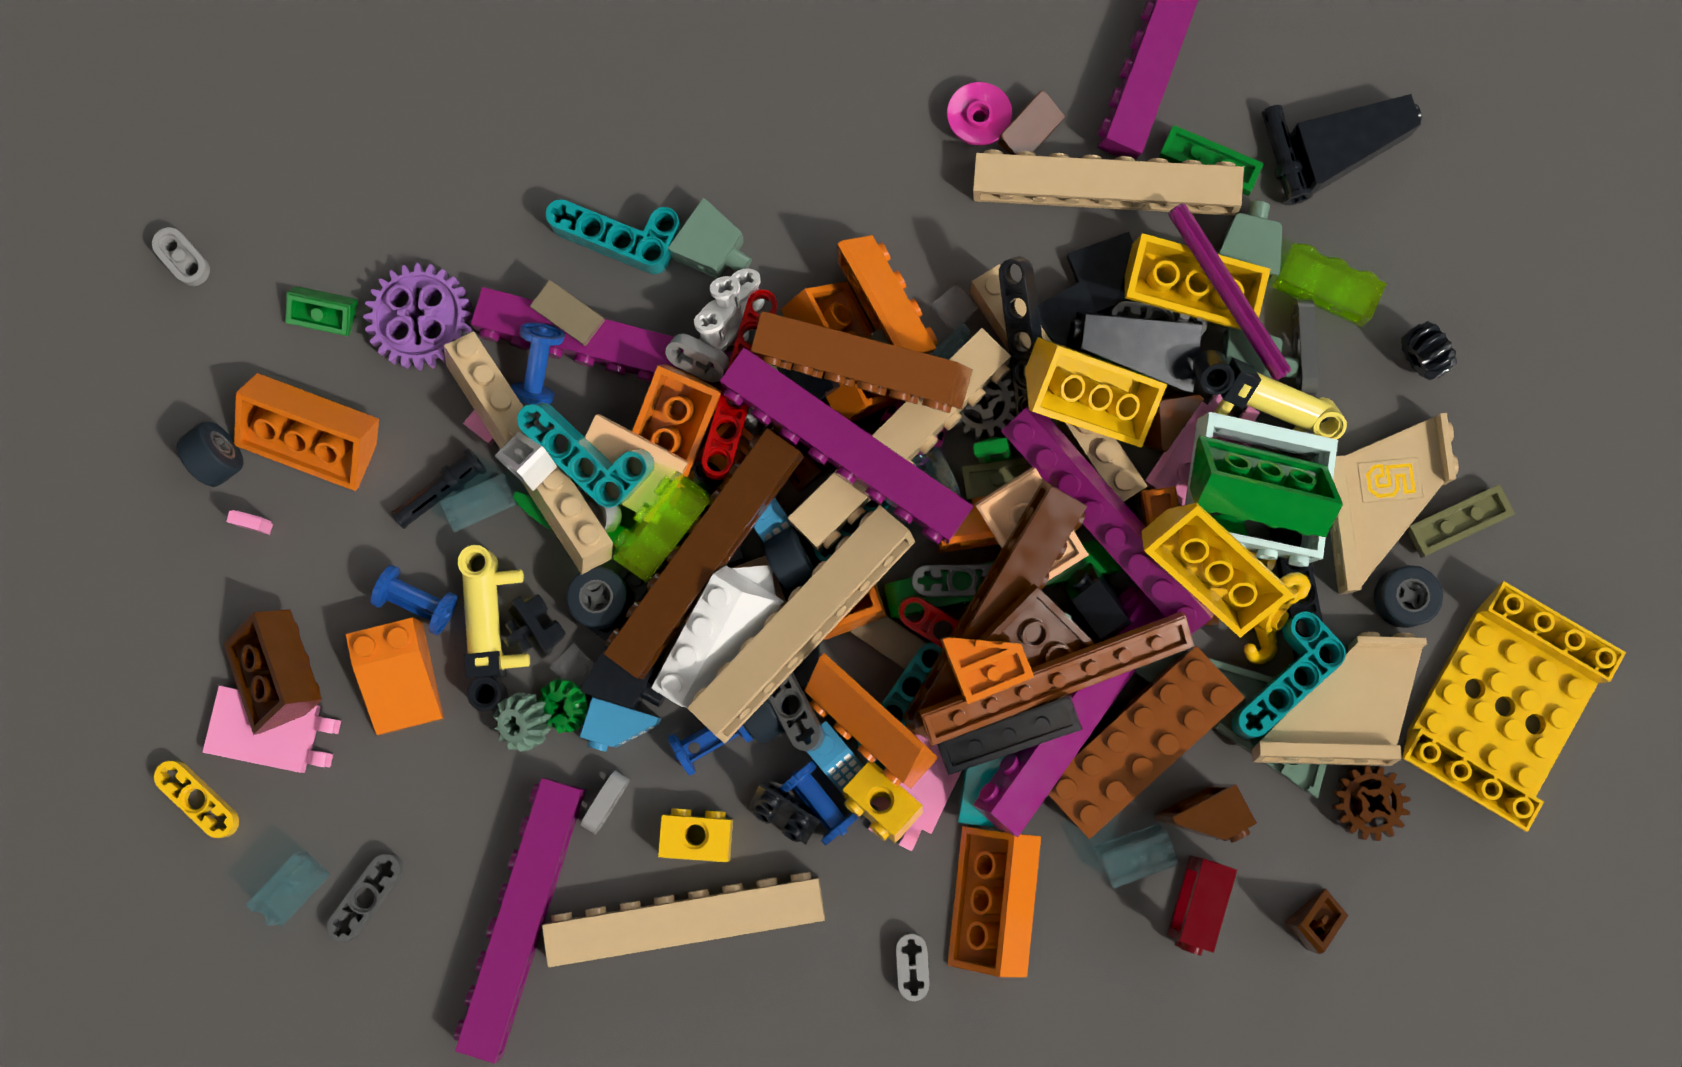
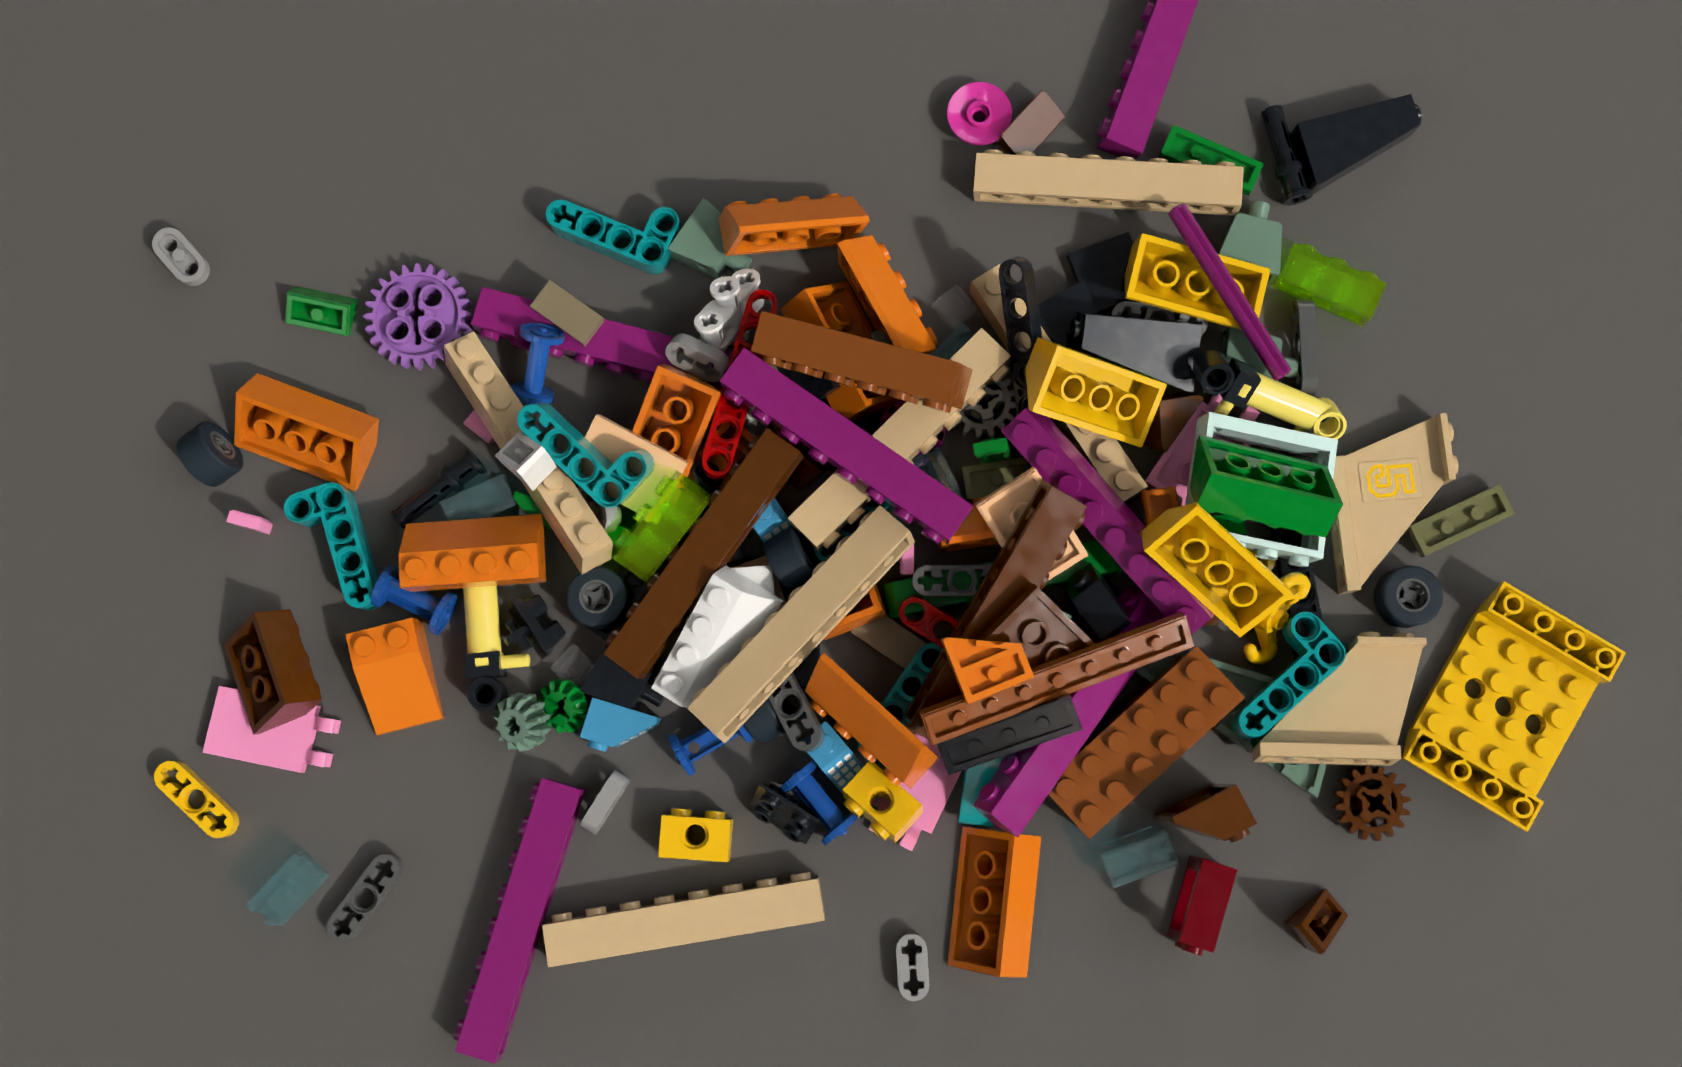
(341, 549): none -> teal beam
(472, 553): none -> orange slope
(790, 224): none -> orange slope
(907, 563): none -> bright pink tile
(1428, 350): black gear -> none

